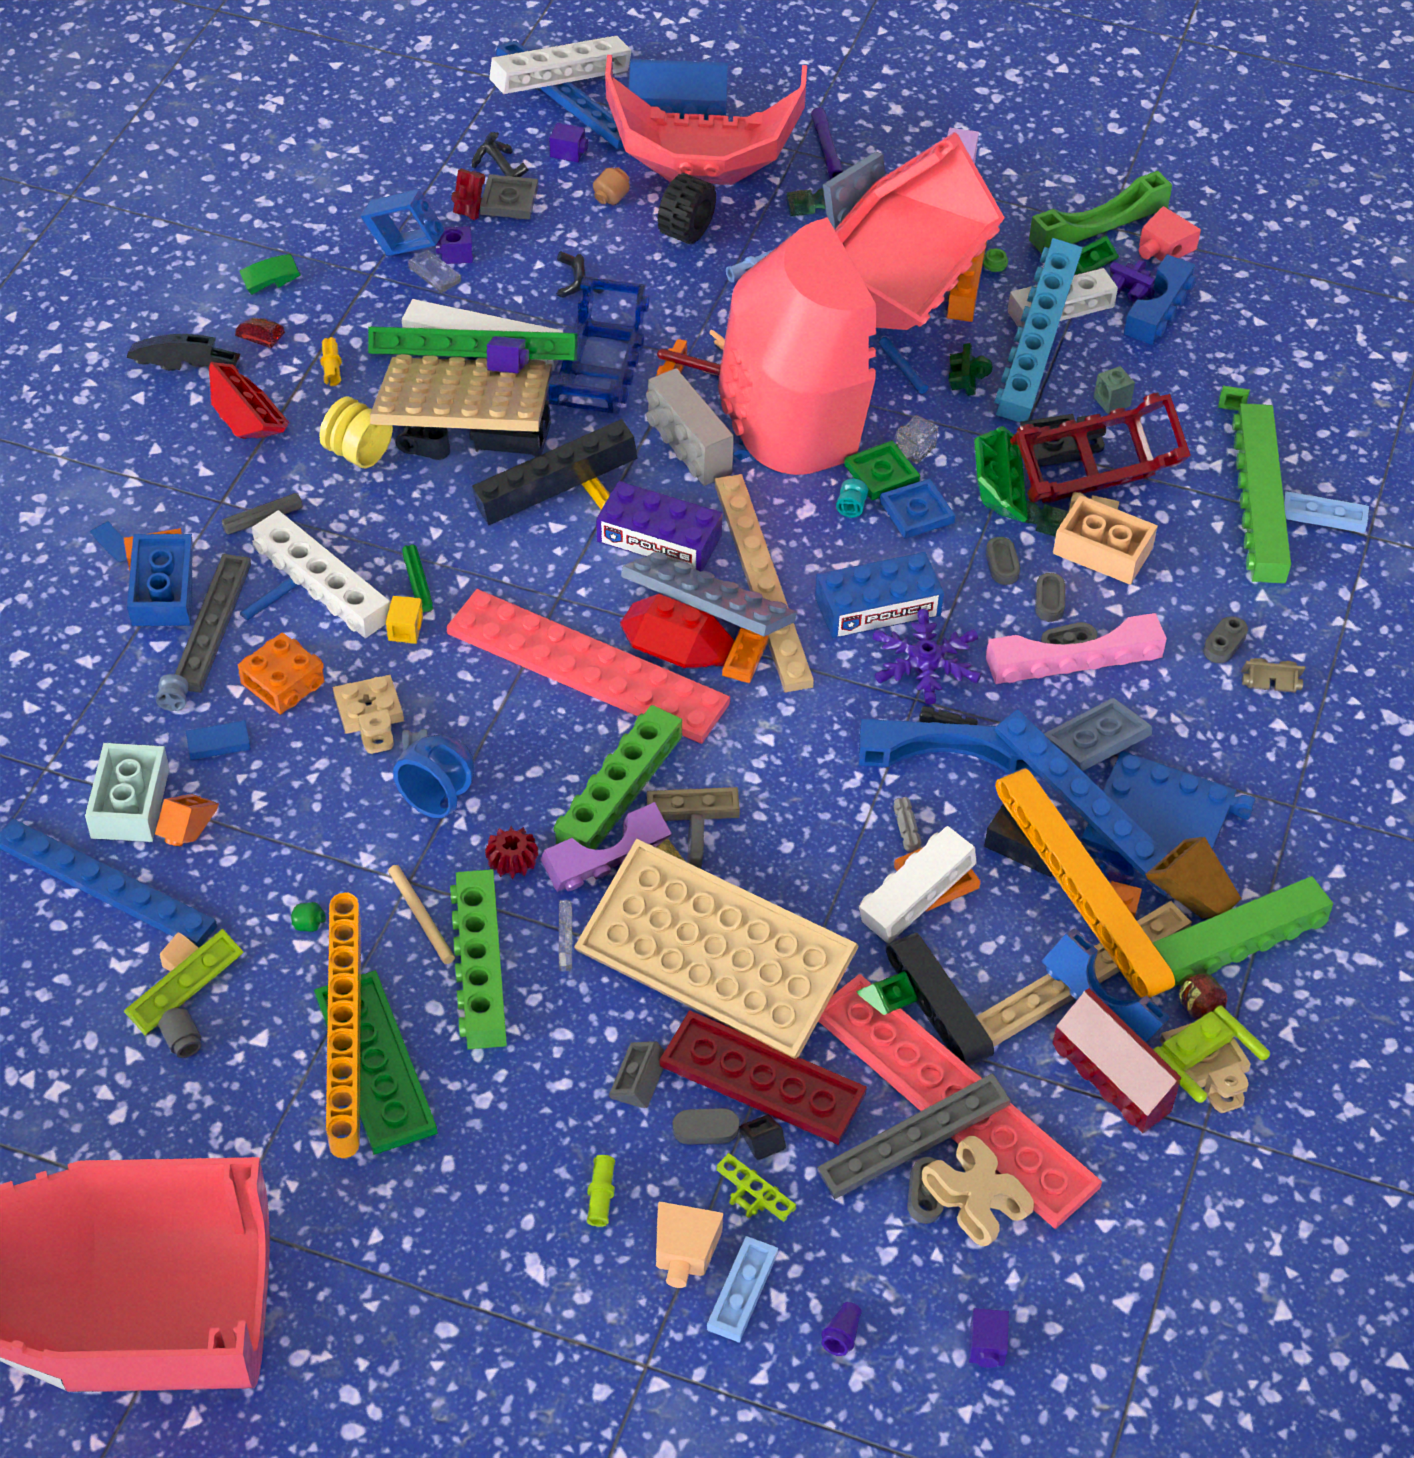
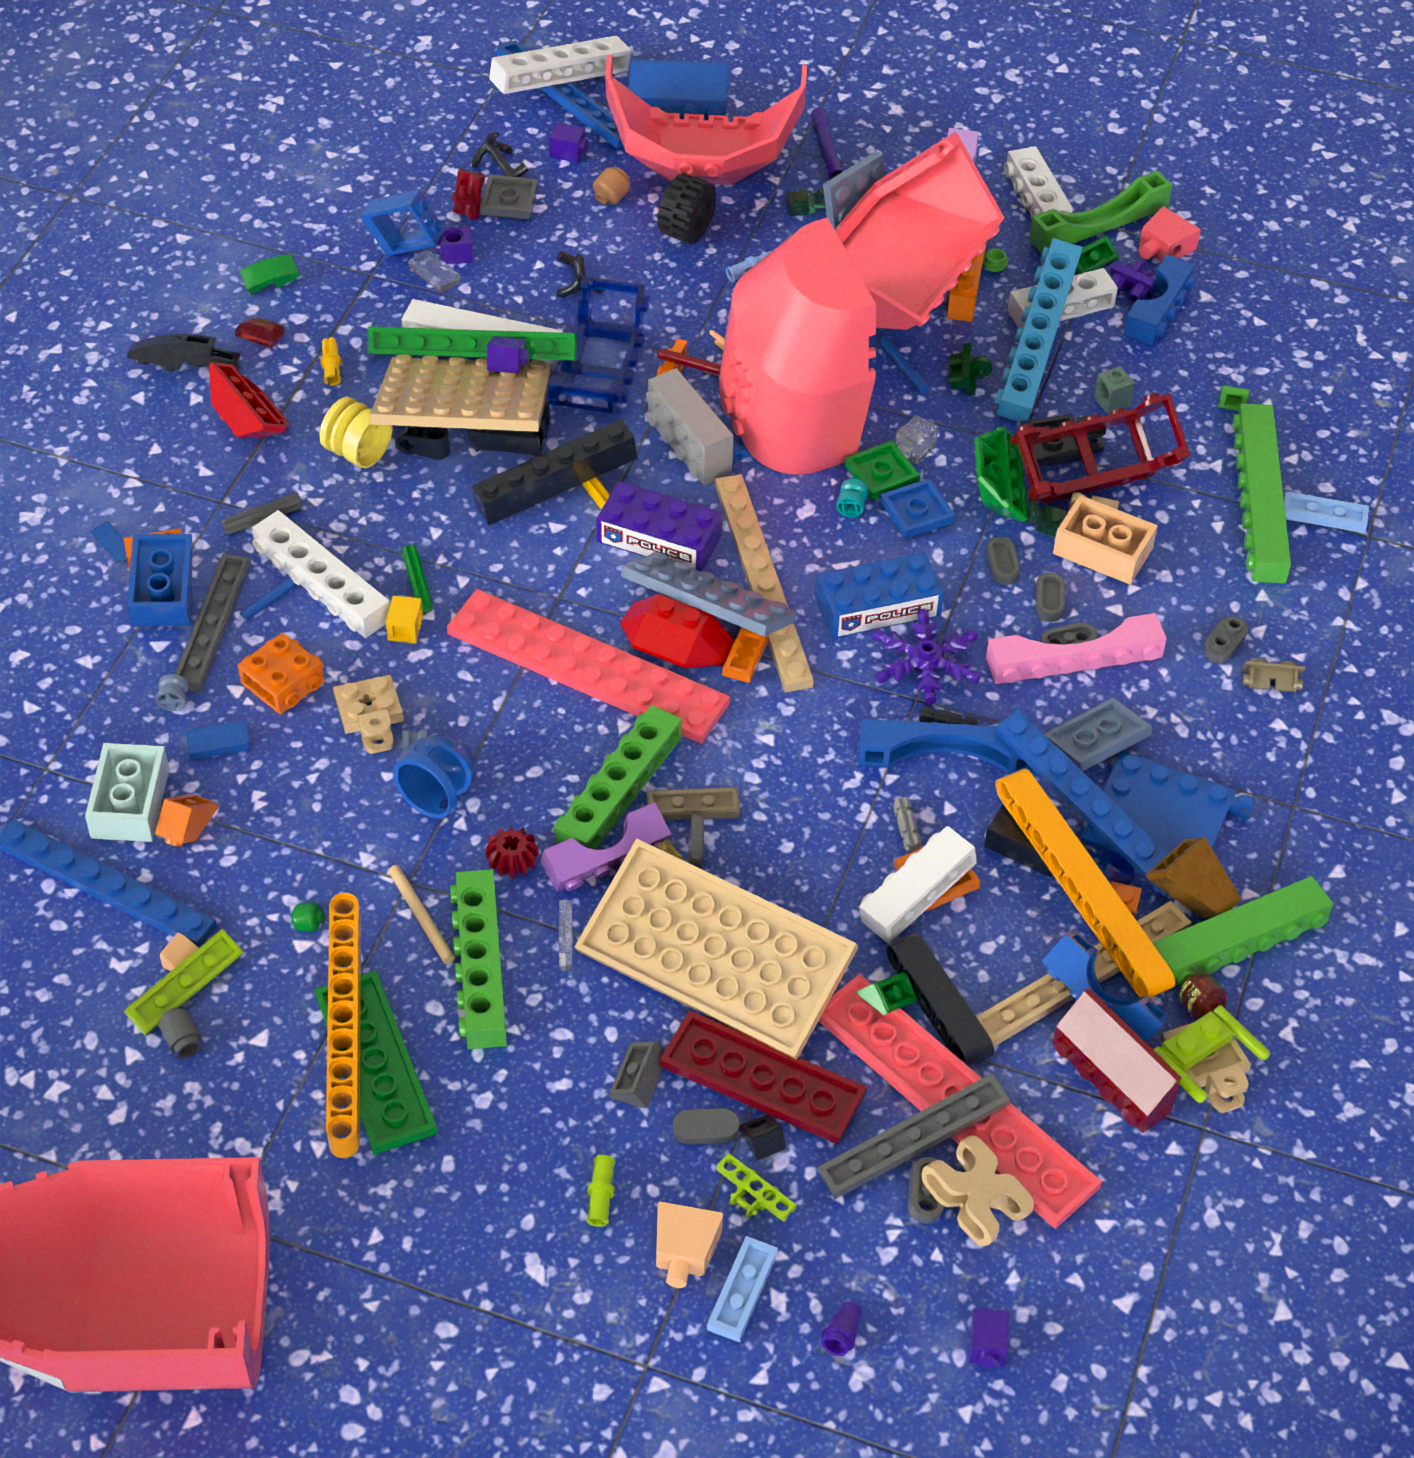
(1035, 182): none -> white brick

